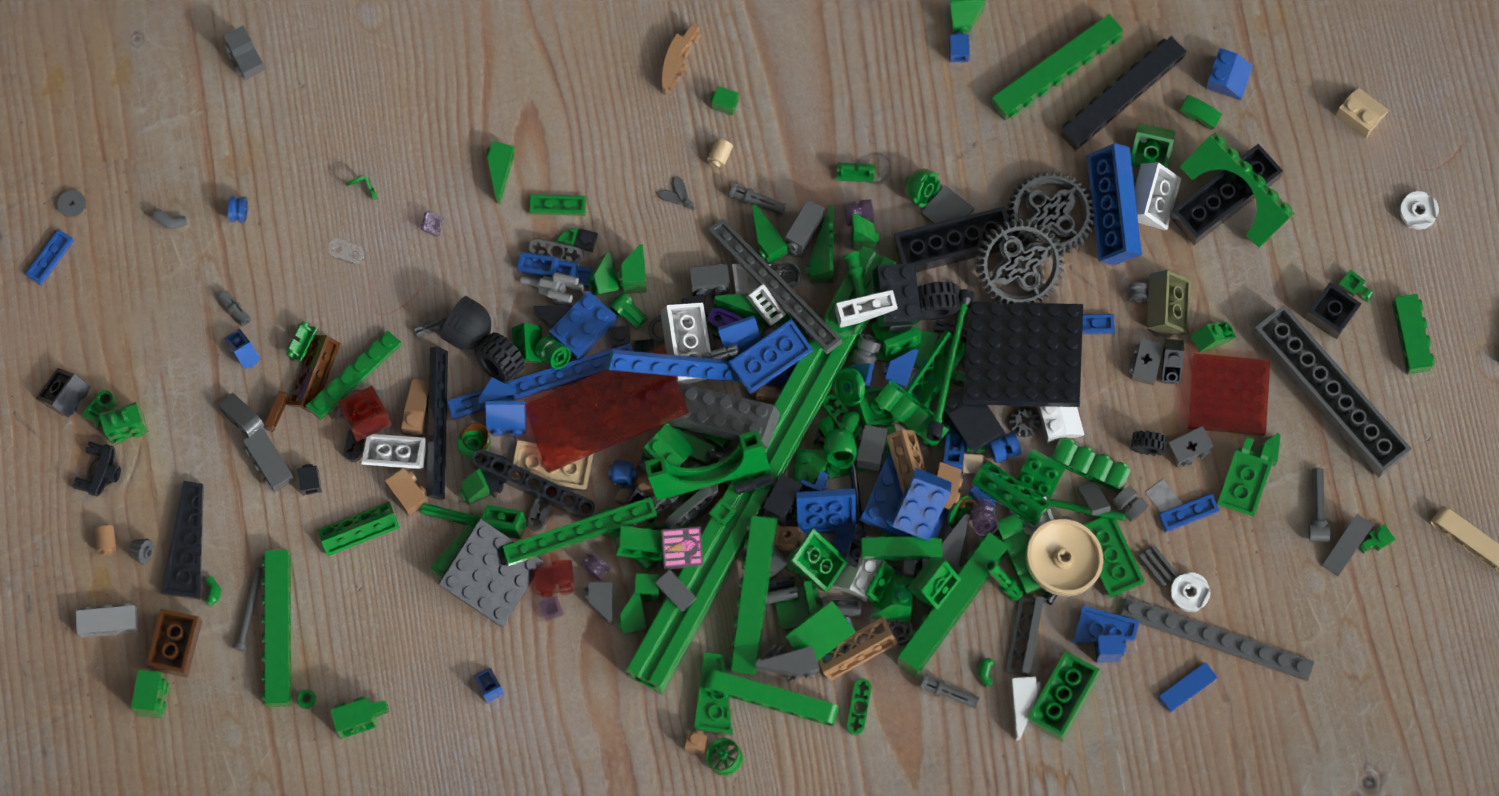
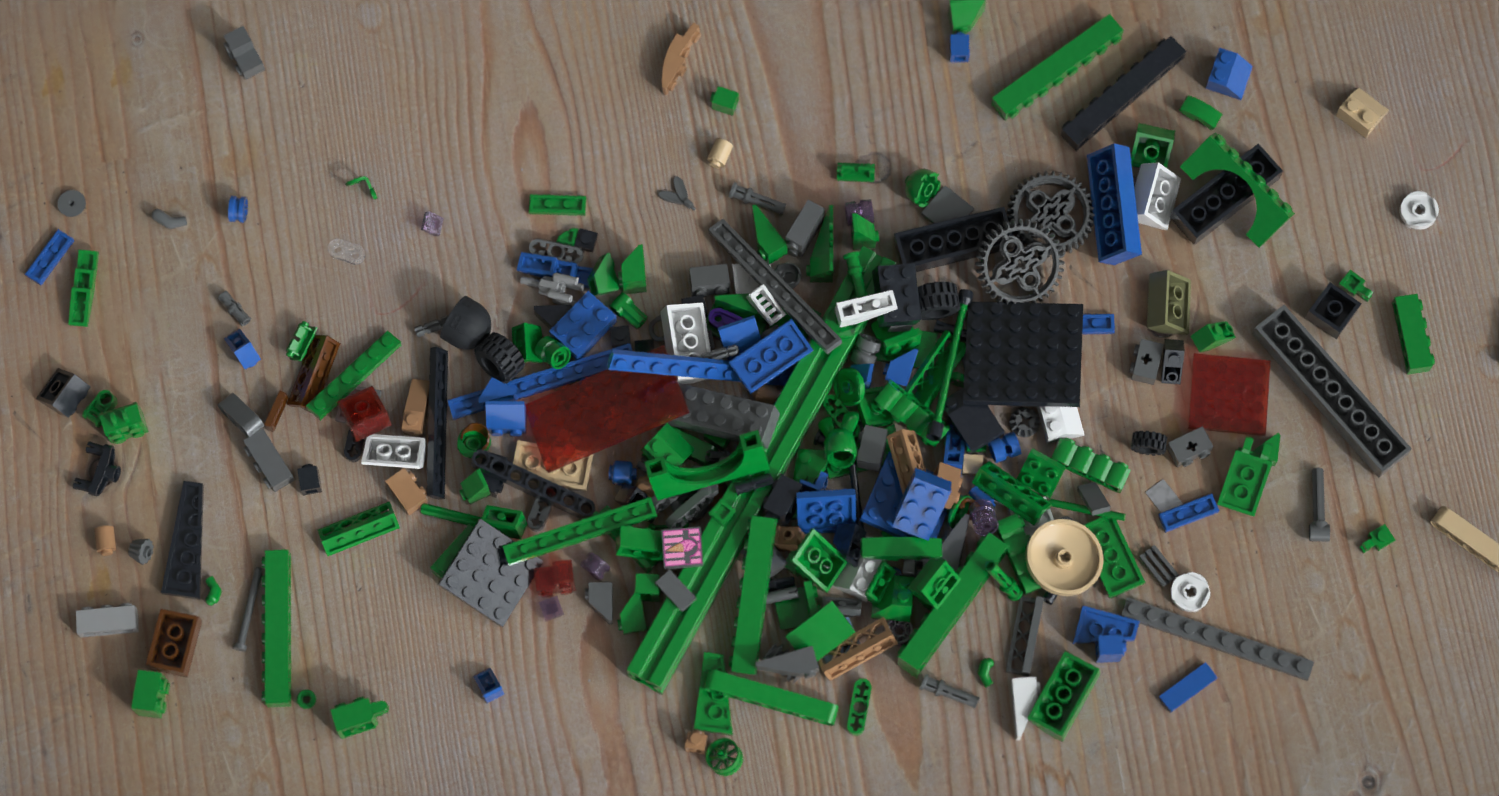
(83, 288): none -> green slope
(500, 161): green slope -> none
(1127, 497): dark grey wheel -> none
(1138, 292): dark grey wheel -> none
(1347, 545): dark grey slope -> none

